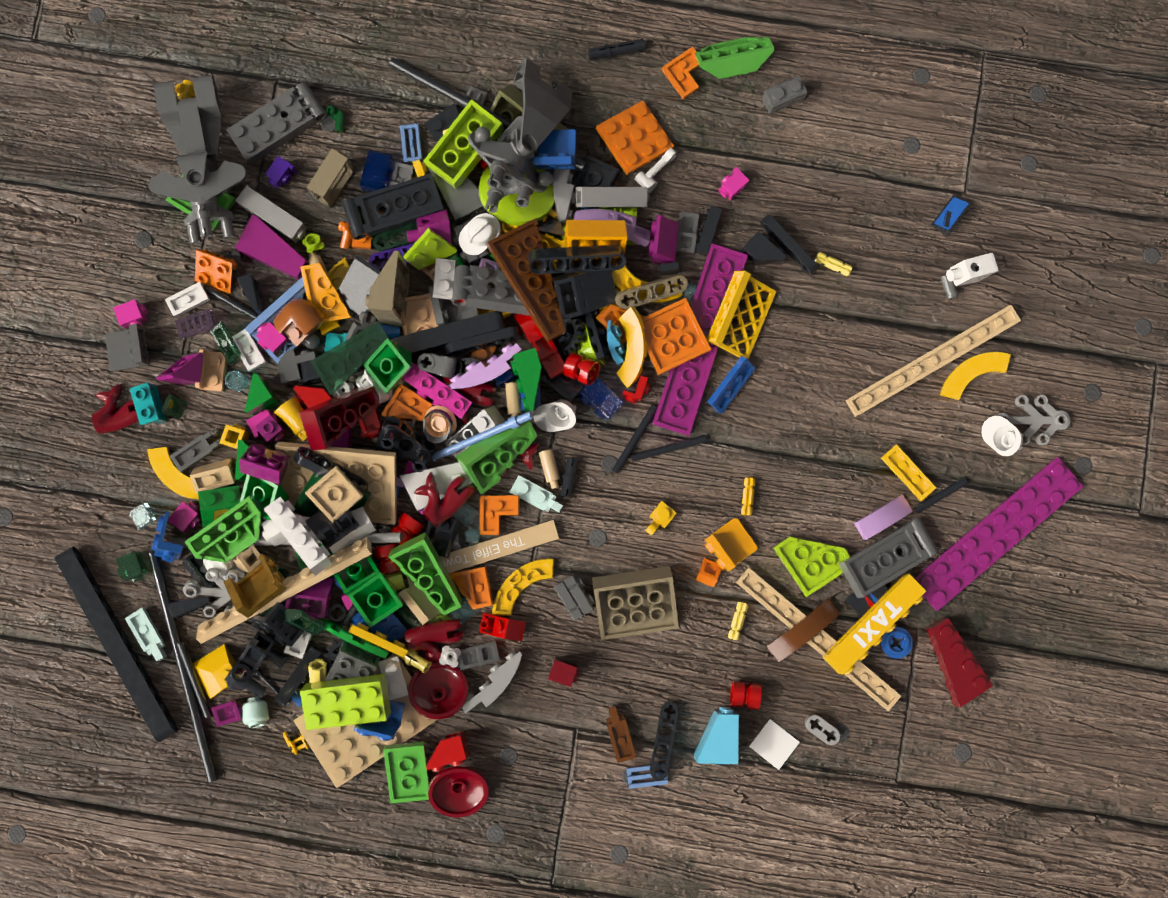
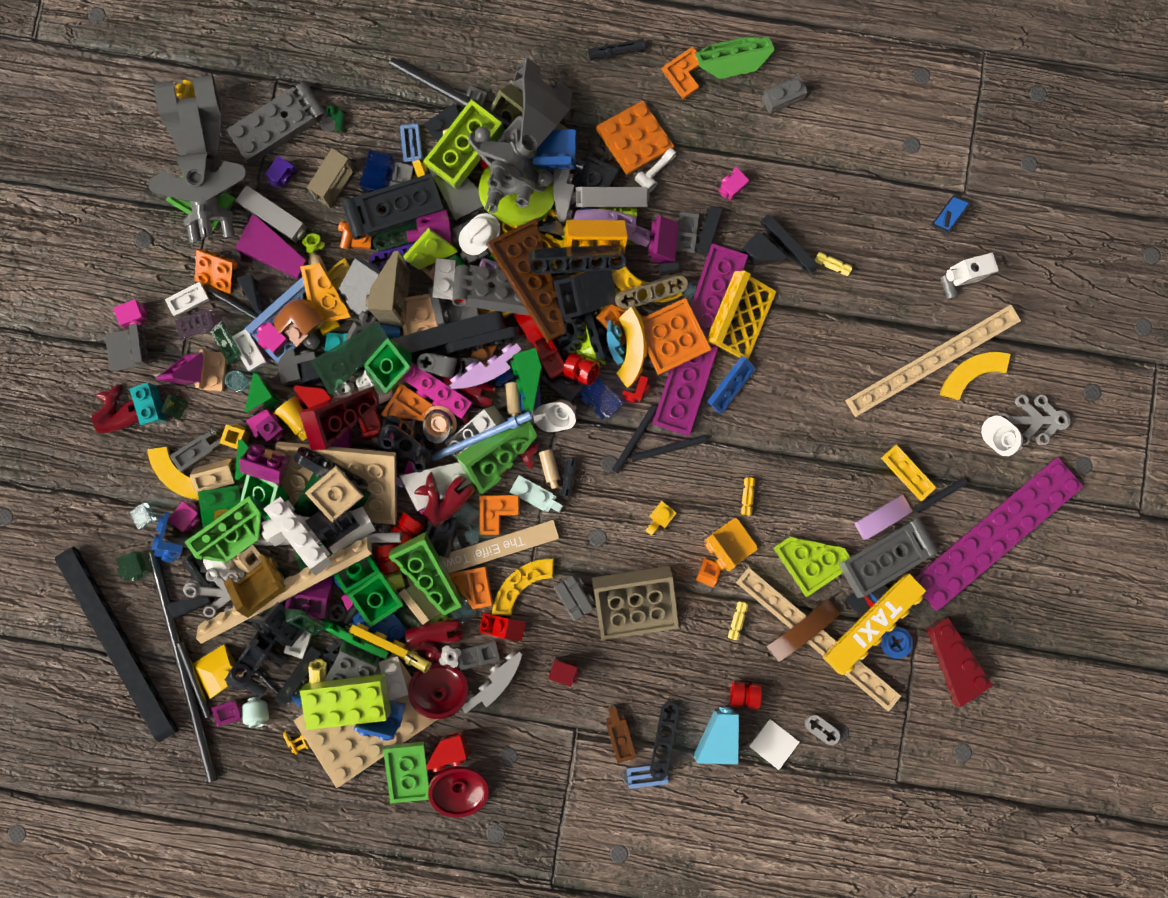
(146, 634): light aqua hinge -> none

